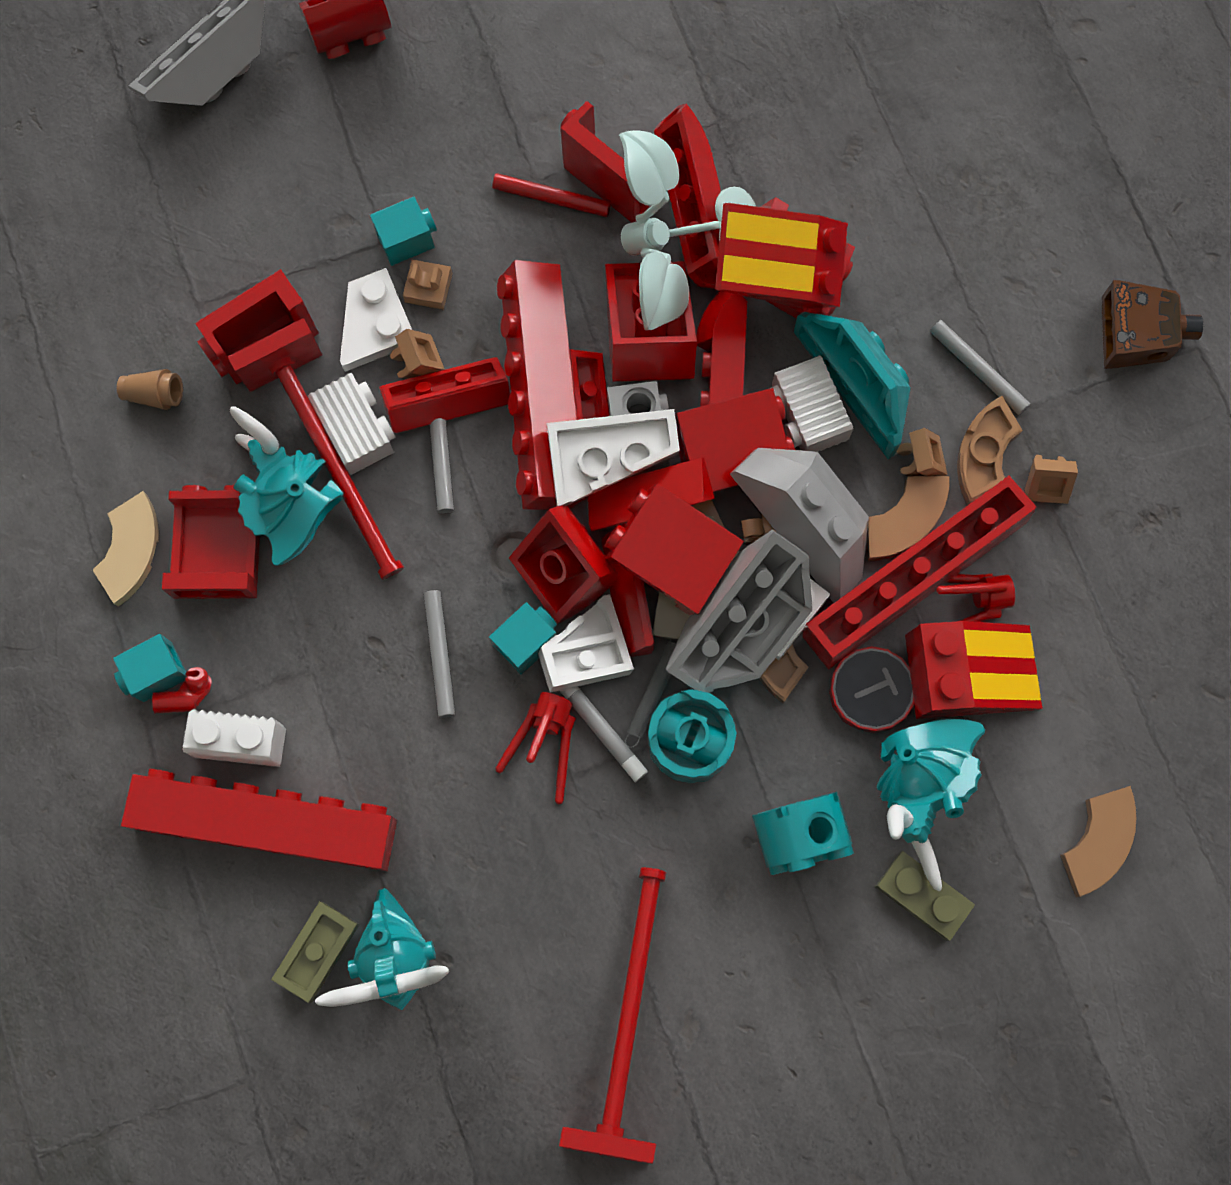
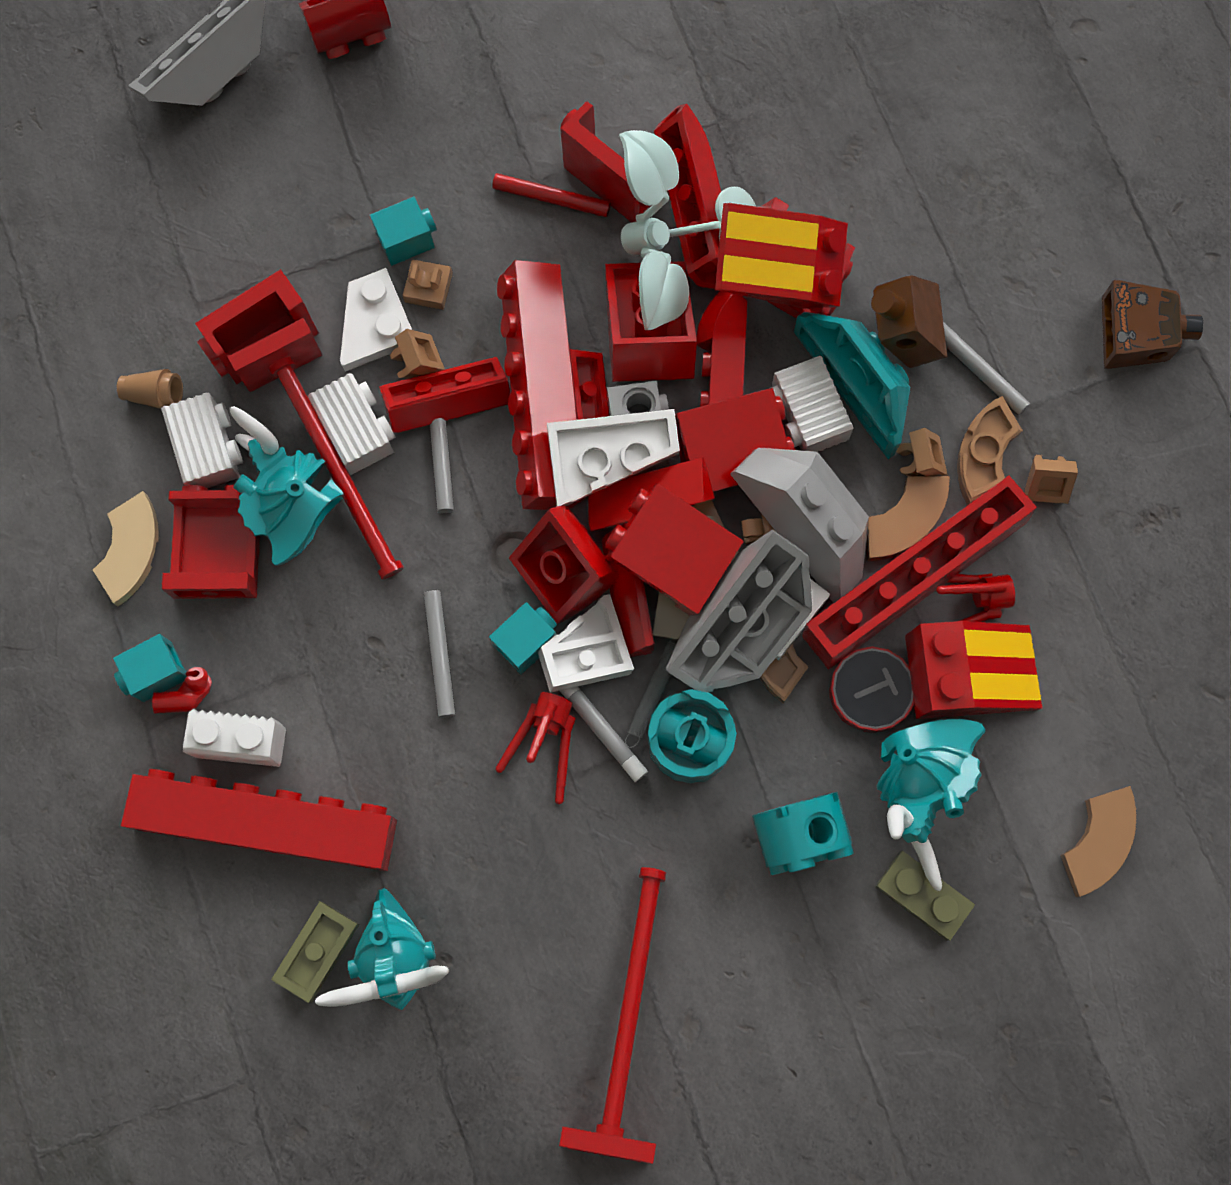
(201, 441): none -> white brick
(910, 320): none -> reddish brown torso

